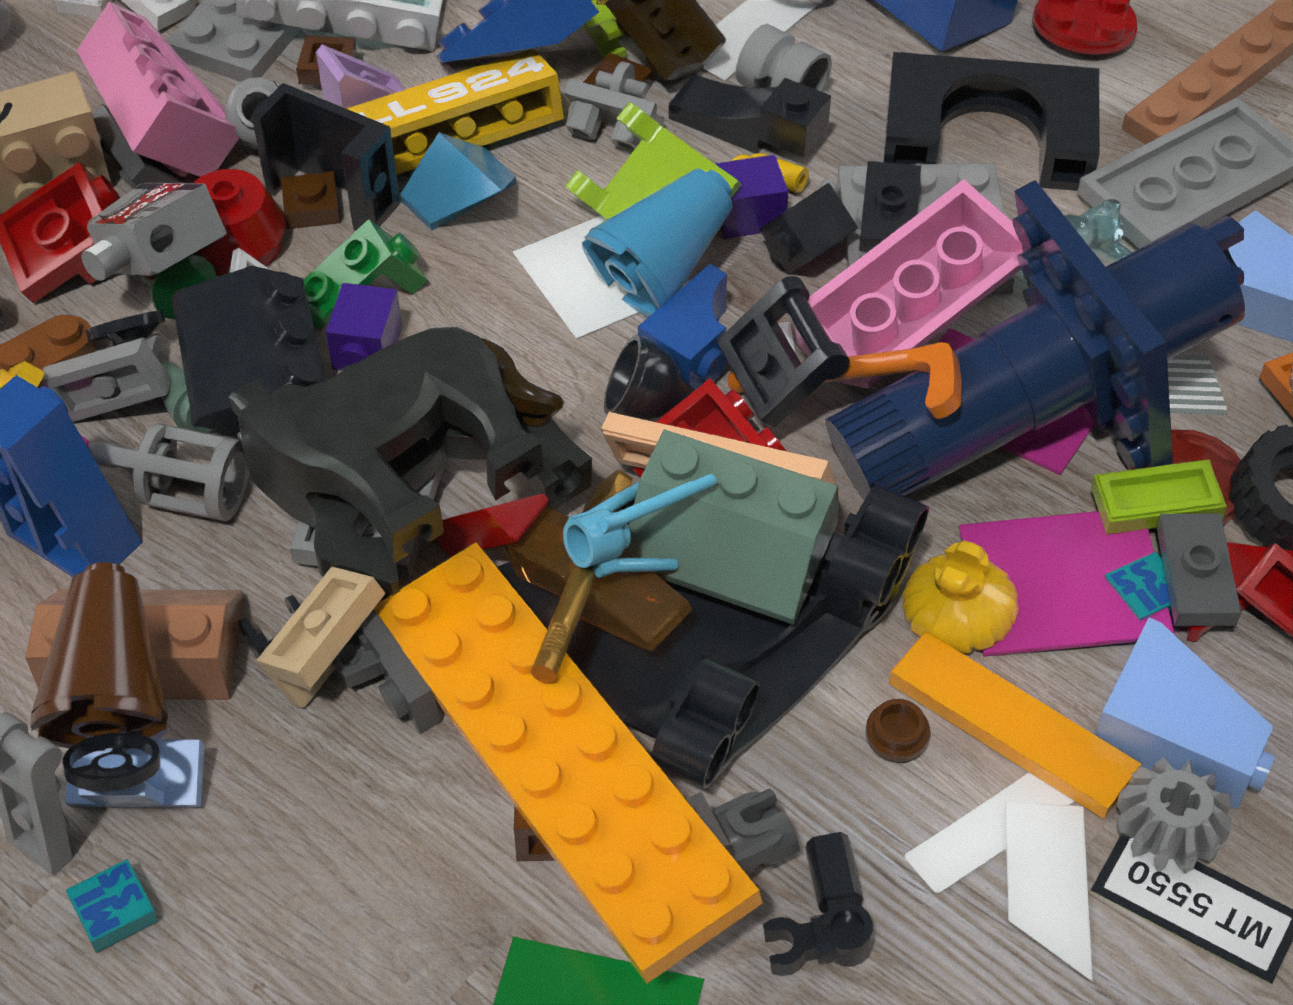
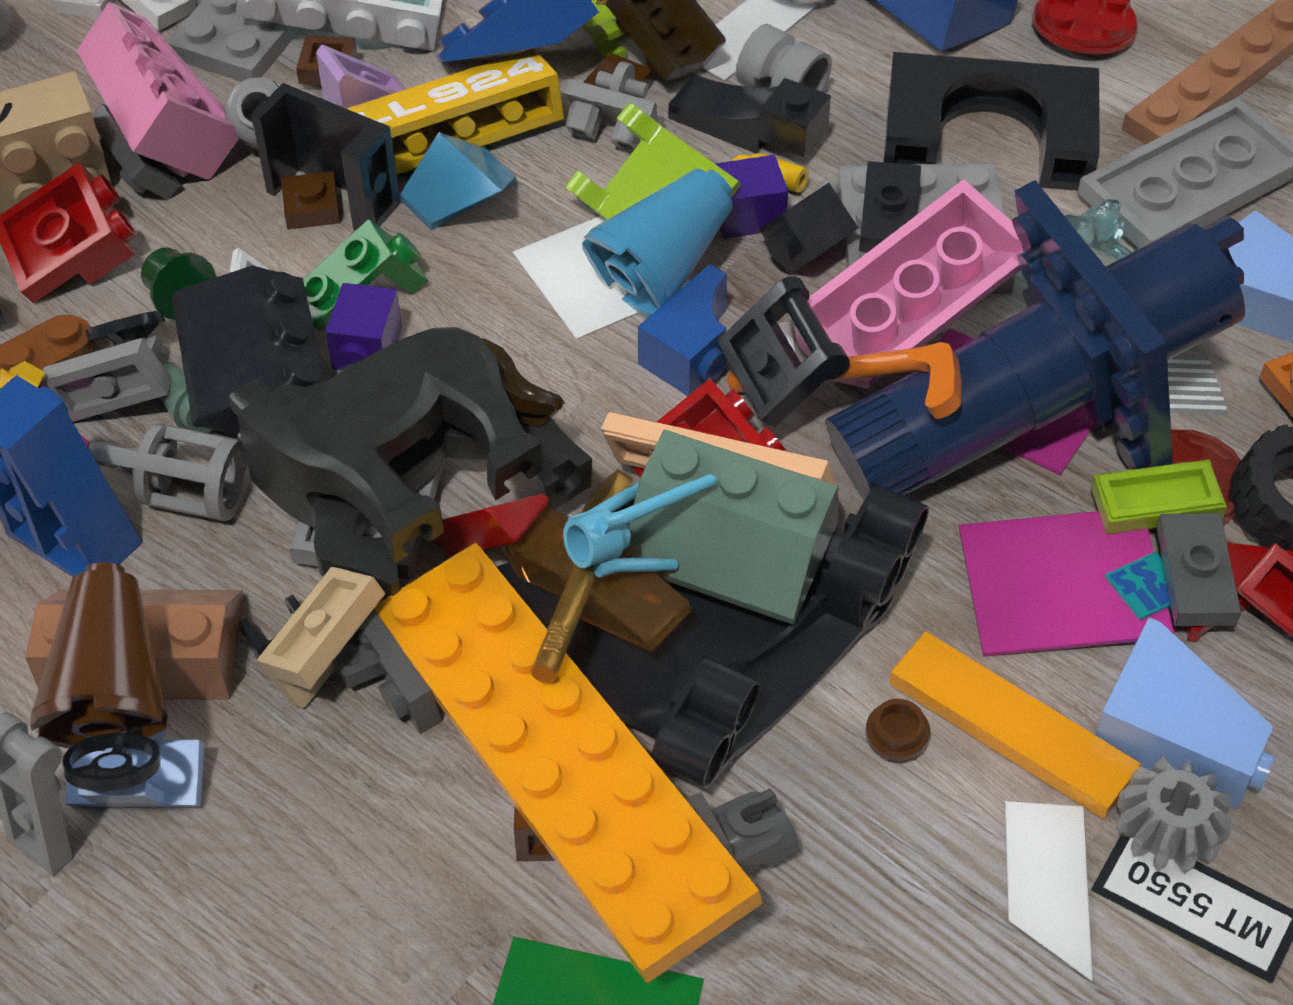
(111, 905): tile -> none
(151, 229): light grey torso -> none
(248, 215): red cone -> none
(645, 381): black helmet -> none
(843, 930): black bar -> none
(961, 599): yellow hair -> none
(976, 835): white sticker -> none

